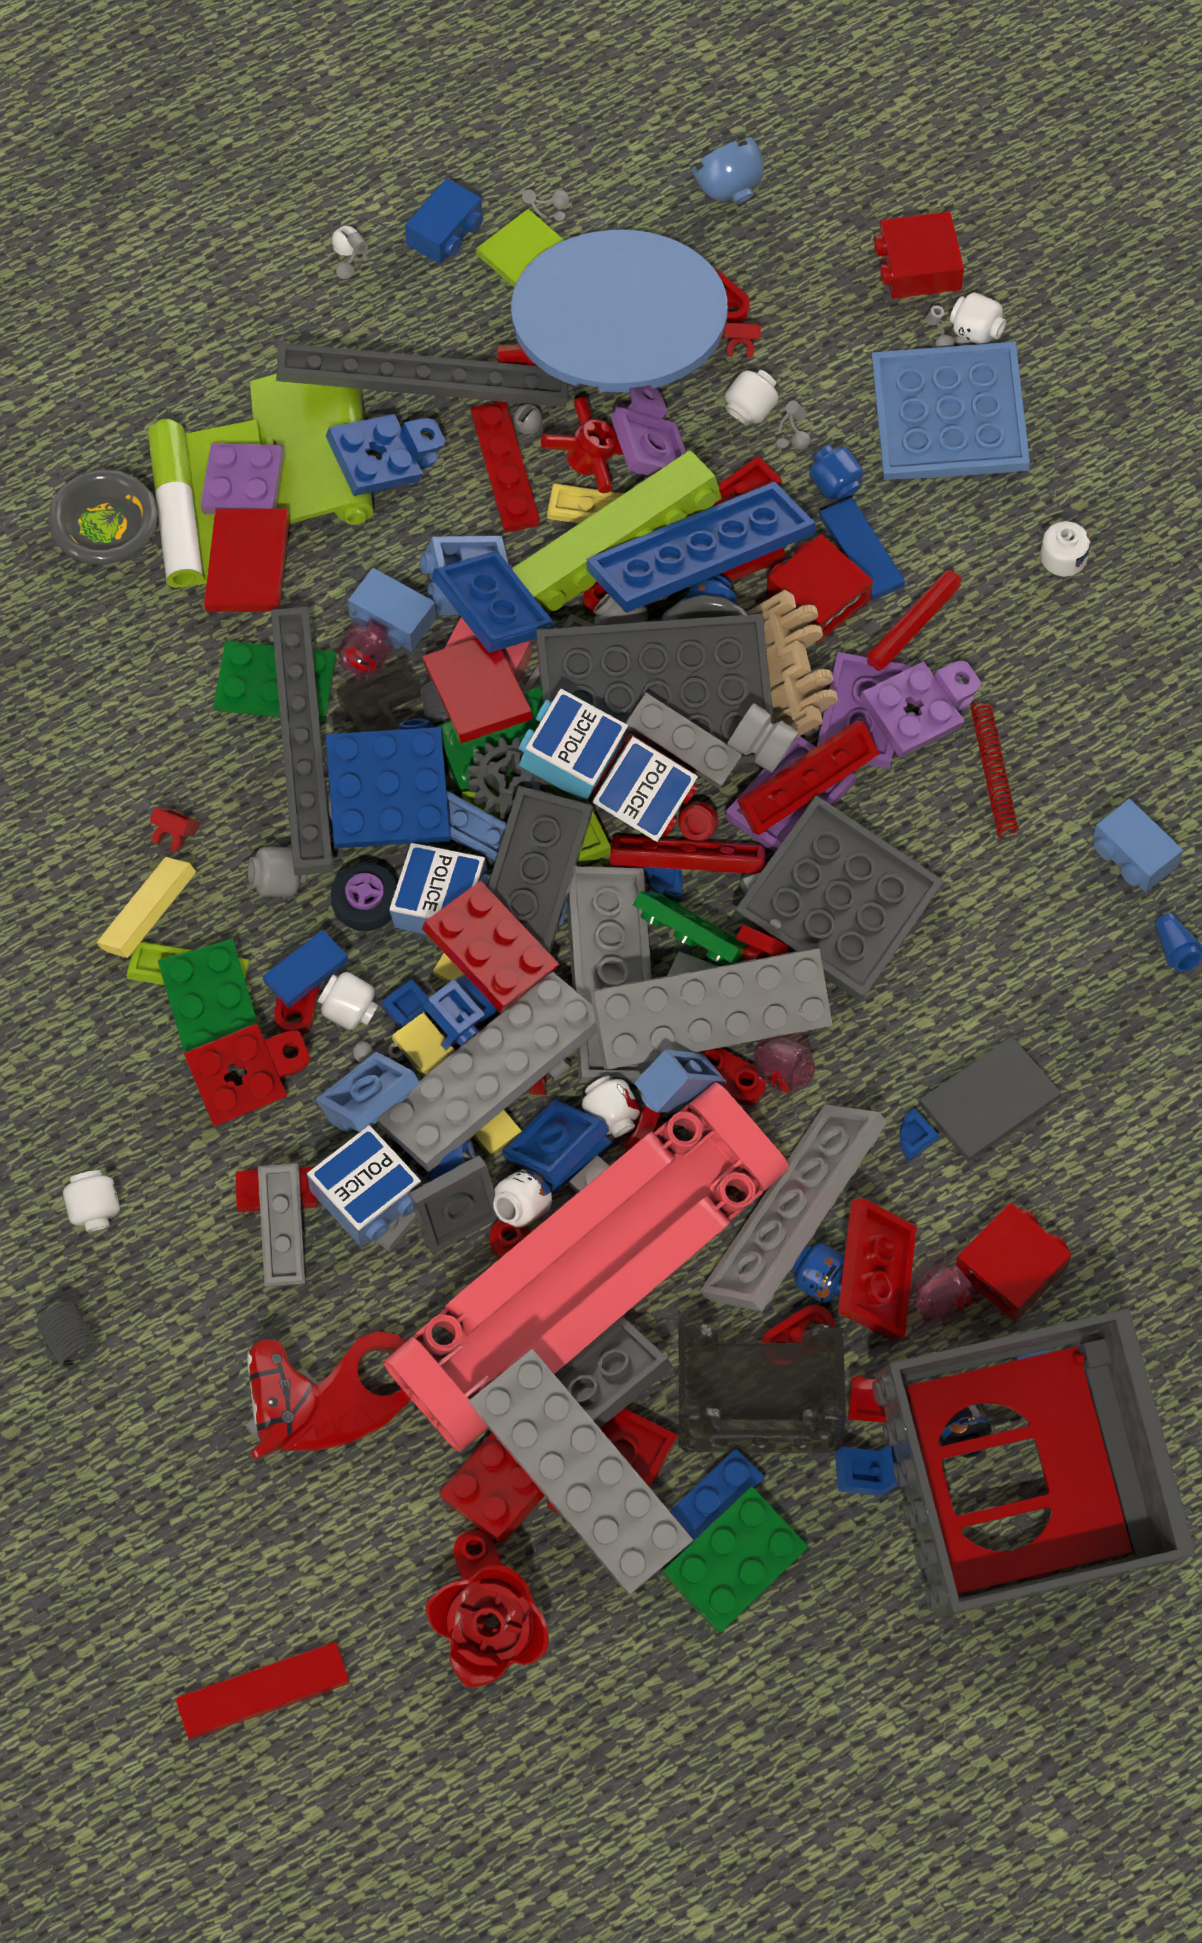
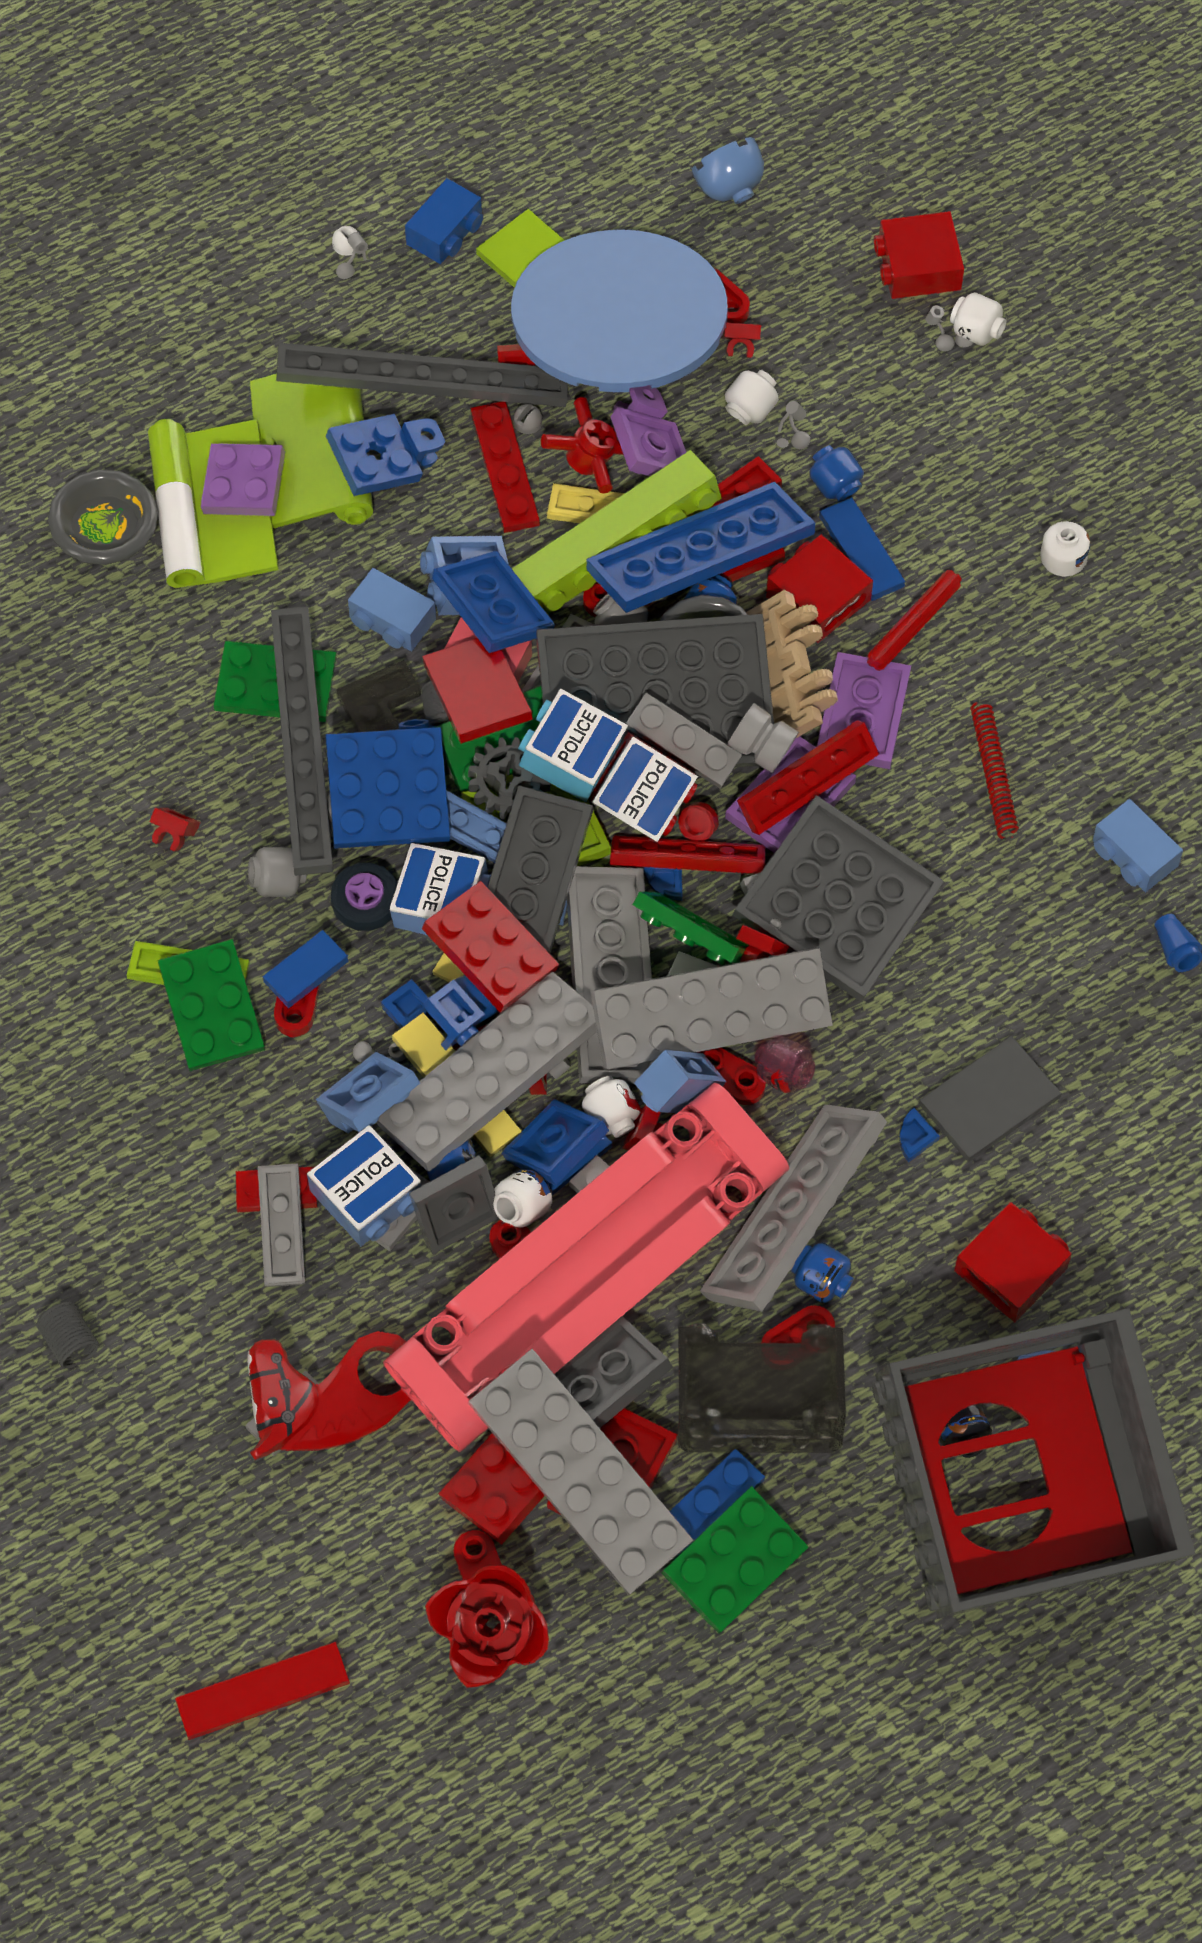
(91, 1200): white head -> none
(146, 907): light yellow tile -> none
(247, 560): red tile -> none
(259, 1058): red plate -> none
(348, 1001): white head -> none
(364, 649): clear pink head -> none
(559, 199): light grey piece -> none
(862, 1402): red tile -> none
(865, 1470): blue bracket -> none
(877, 1269): red plate -> none
(937, 697): medium lavender plate -> none
(943, 1292): clear pink head -> none
(950, 411): medium blue plate -> none

